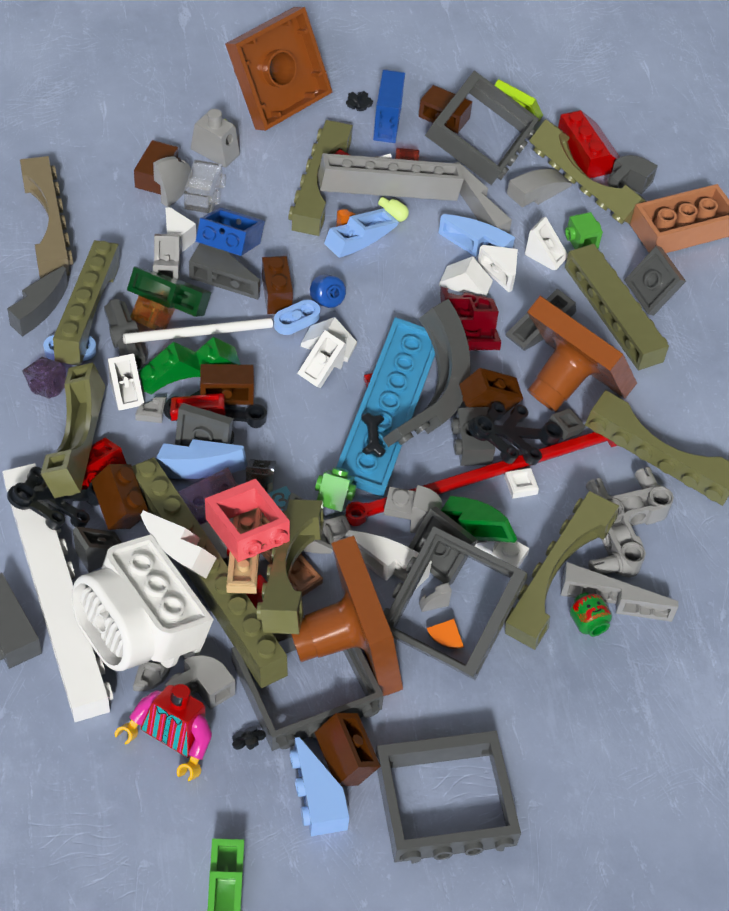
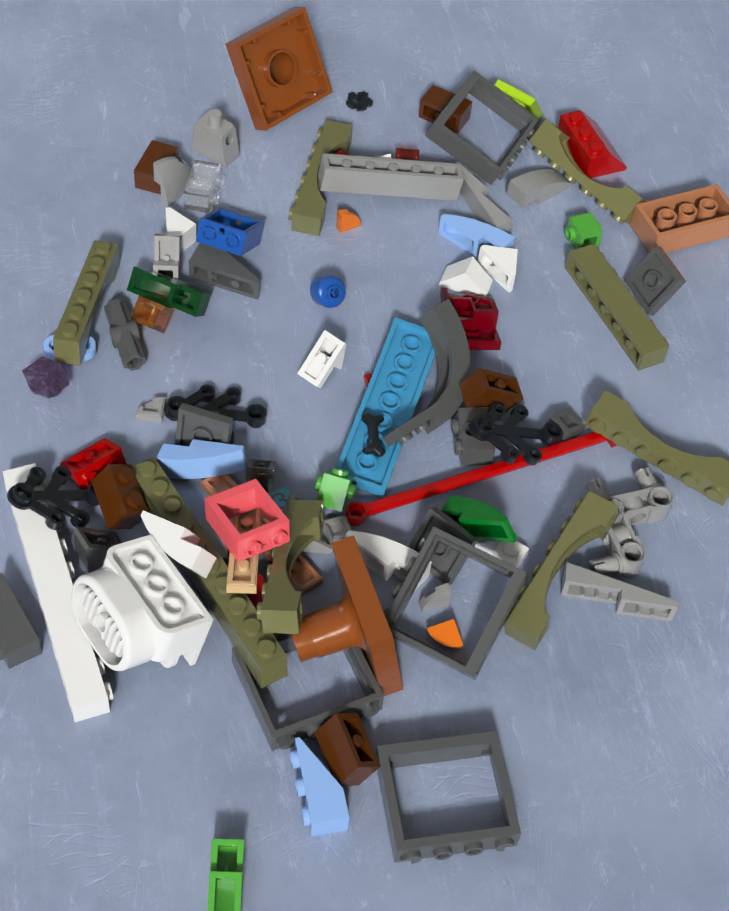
(38, 181): dark tan arch -> none
(38, 301): dark grey slope -> none
(67, 466): olive arch -> none
(125, 381): white slope -> none
(150, 676): light grey tile -> none
(175, 721): torso -> none
(182, 363): green arch -> none
(195, 495): clear purple brick -> none
(200, 330): white piece -> none
(207, 678): light grey brick -> none
(210, 402): red tile -> none
(231, 379): reddish brown brick -> none
(249, 738): black plant -> none
(276, 283): reddish brown brick -> none
(294, 317): light blue plate -> none
(335, 328): white slope -> none
(359, 232): light blue slope -> none
(389, 106): blue window -> none
(395, 208): yellowish green cylinder -> none
(411, 504): light grey brick -> none
(521, 483): white tile -> none
(525, 332): dark grey slope -> none
(545, 245): white slope -> none
(575, 357): dark orange piece -> none
(591, 614): green head -> none
(632, 171): dark grey brick -> none

